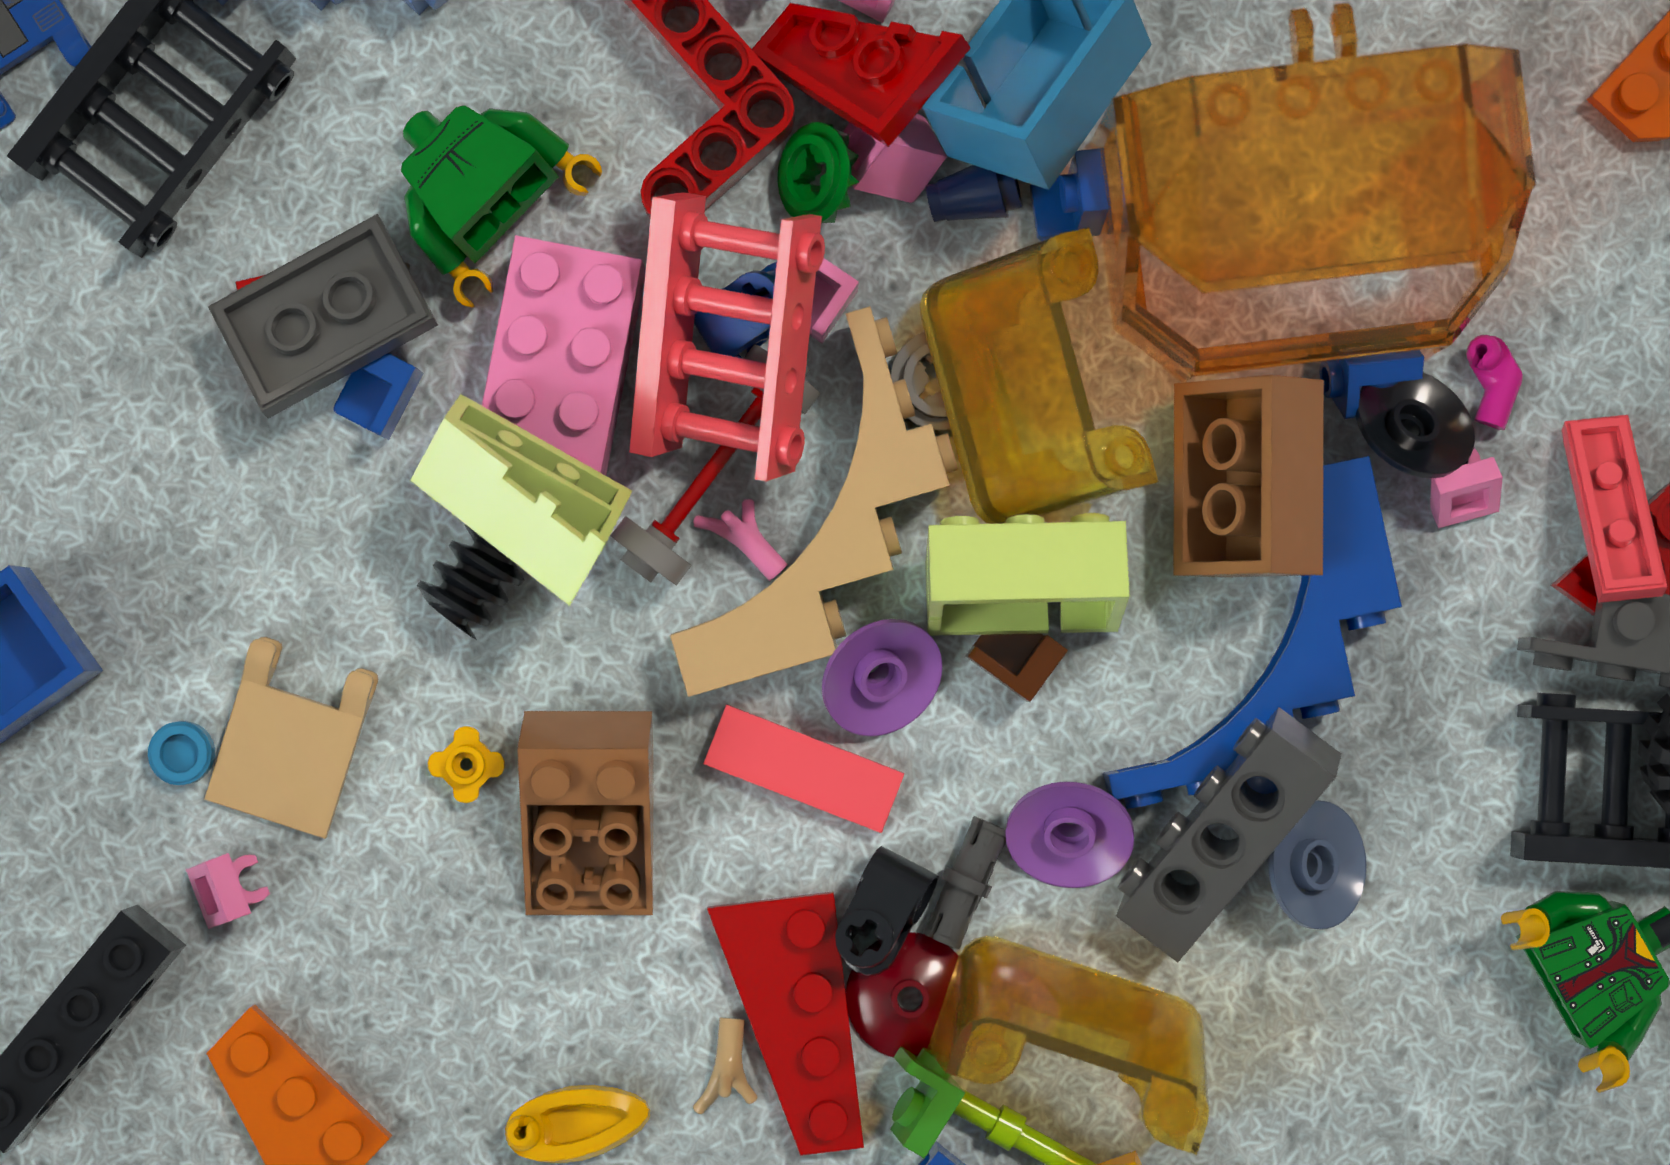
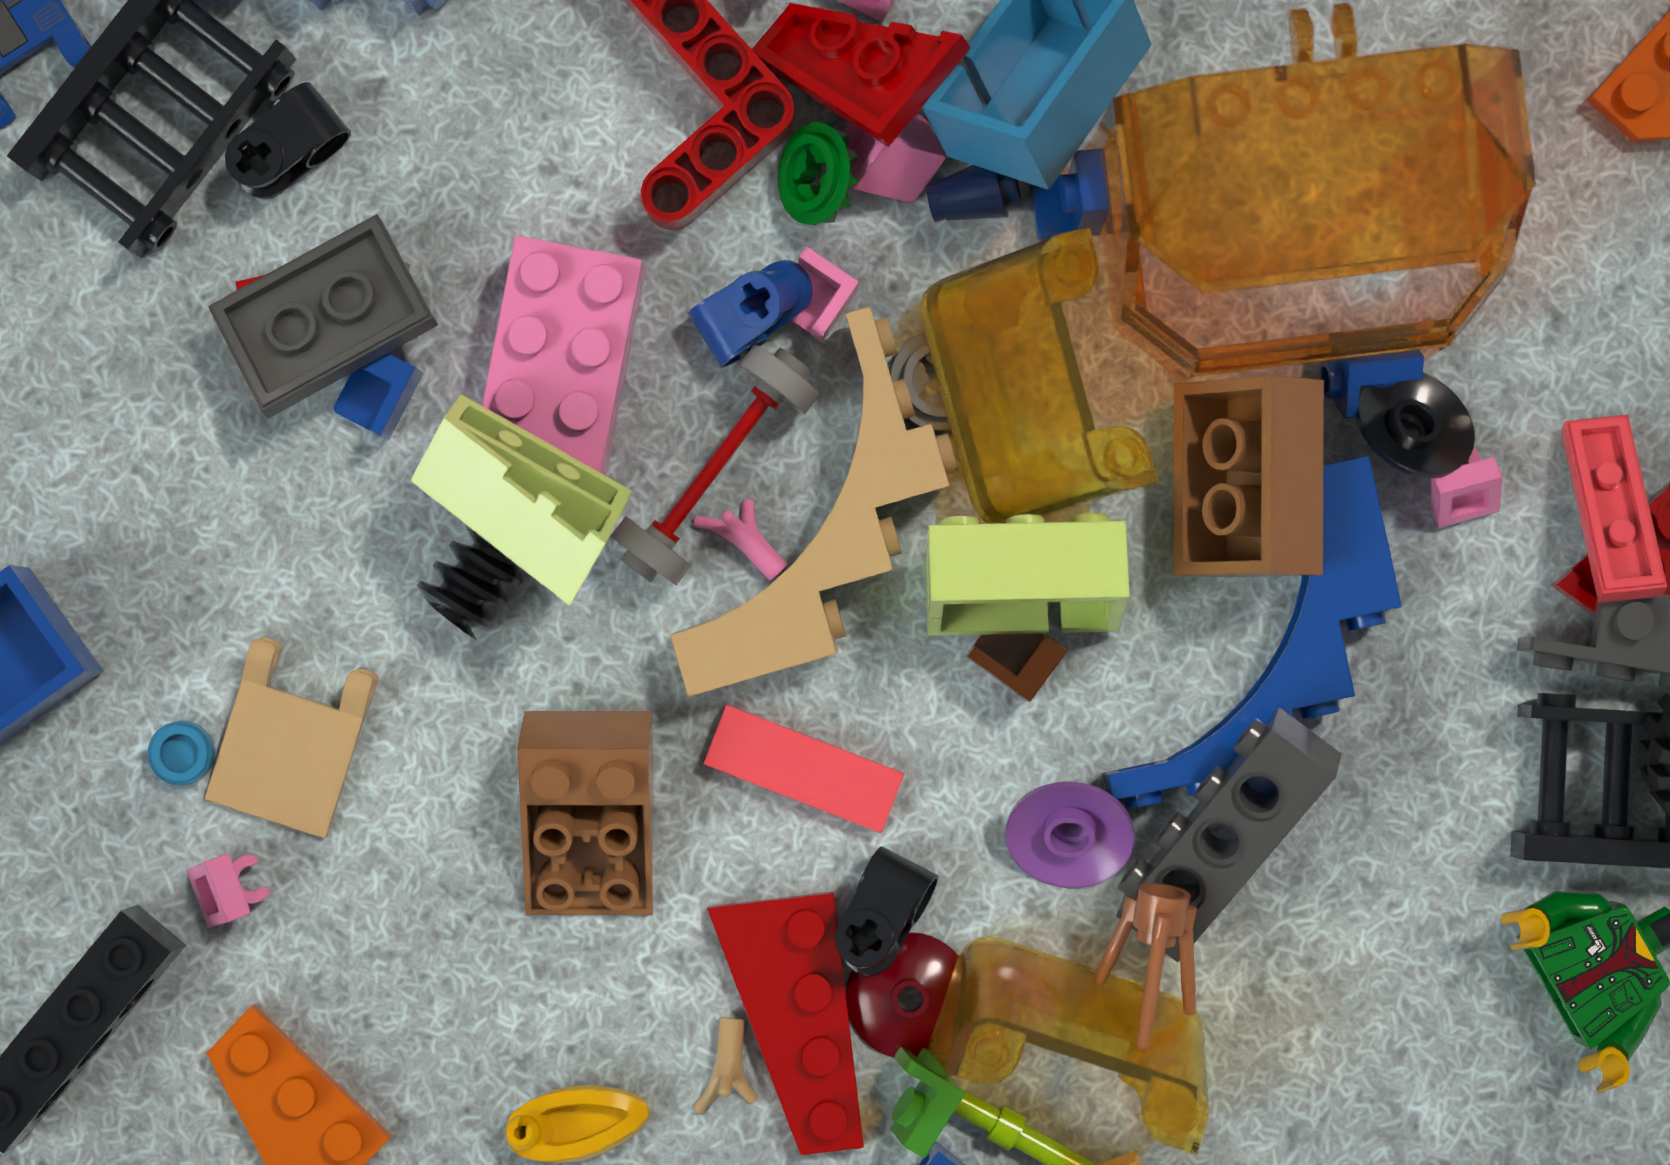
(292, 139): none -> black piece
(476, 180): green torso -> none
(484, 764): yellow plate -> none
(667, 325): coral fence -> none
(893, 692): medium lavender dish -> none
(966, 883): dark grey pin -> none
(1160, 916): none -> nougat plant
(1319, 868): sand blue dish -> none
(1499, 377): dark pink arm -> none

